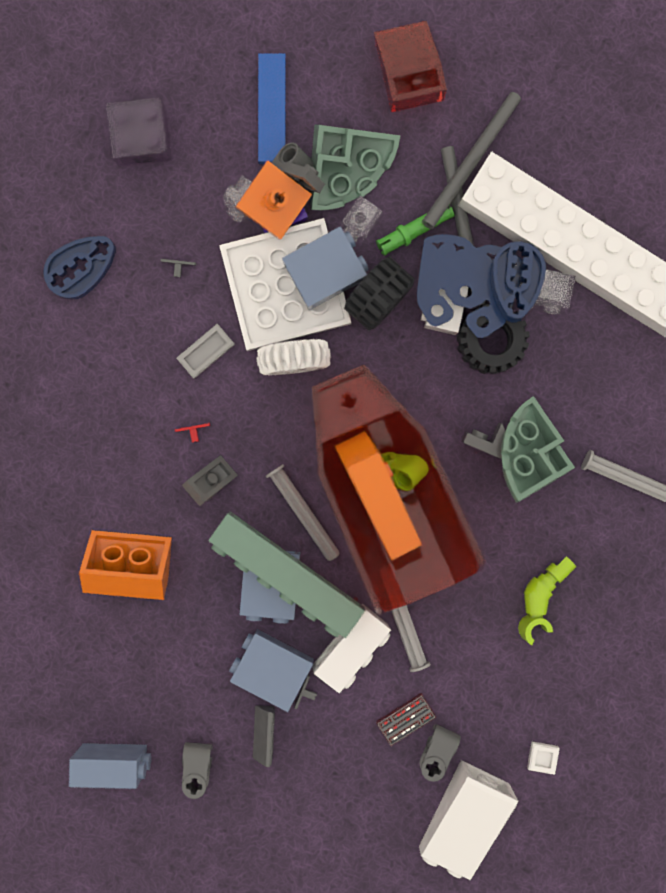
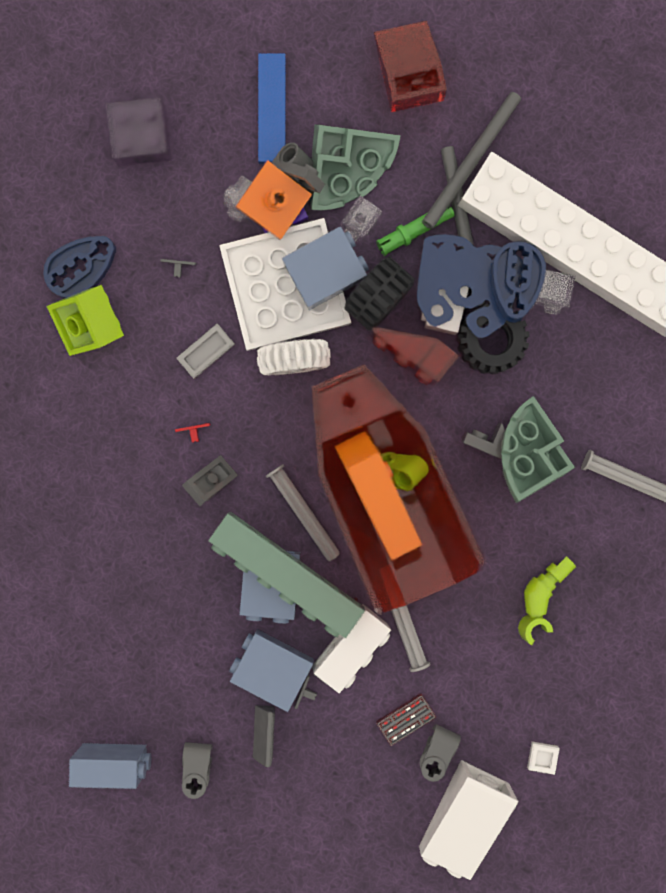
(85, 320): none -> lime slope
(126, 565): orange slope -> none
(421, 353): none -> clear red slope

